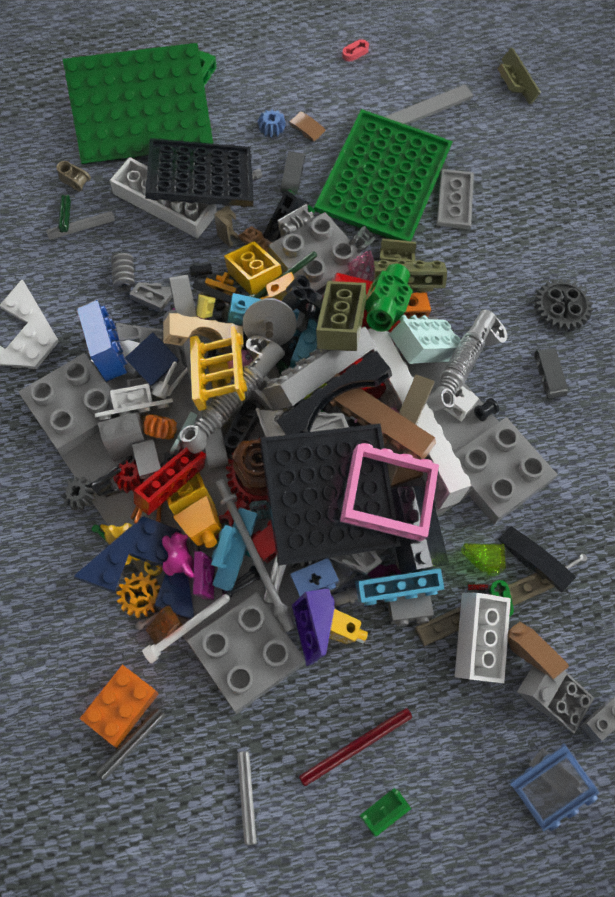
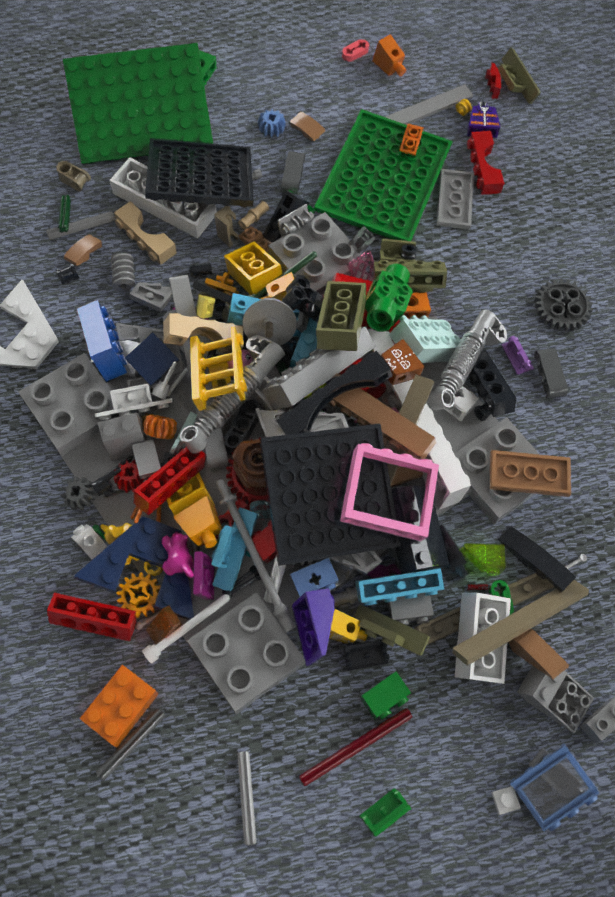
(63, 279): none -> black bush
(80, 250): none -> medium nougat slope
(88, 540): none -> white bracket
(91, 616): none -> red brick
(158, 246): none -> tan arch
(253, 215): none -> tan pin
(366, 655): none -> black hinge
(385, 696): none -> green brick
(389, 56): none -> orange torso
(391, 630): none -> olive bracket
(403, 363): none -> dark orange torso
(409, 252): none -> black bush
(411, 139): none -> orange slope
(455, 556): none -> black hinge
(463, 107): none -> yellow bush
(484, 119): none -> dark purple torso
(488, 178): none -> red arch
(492, 386): none -> black brick
(494, 80): none -> red slope
(506, 800): none -> white plate
(517, 356): none -> medium lavender hinge
(518, 623): none -> dark tan tile
(530, 473): none -> medium nougat tile

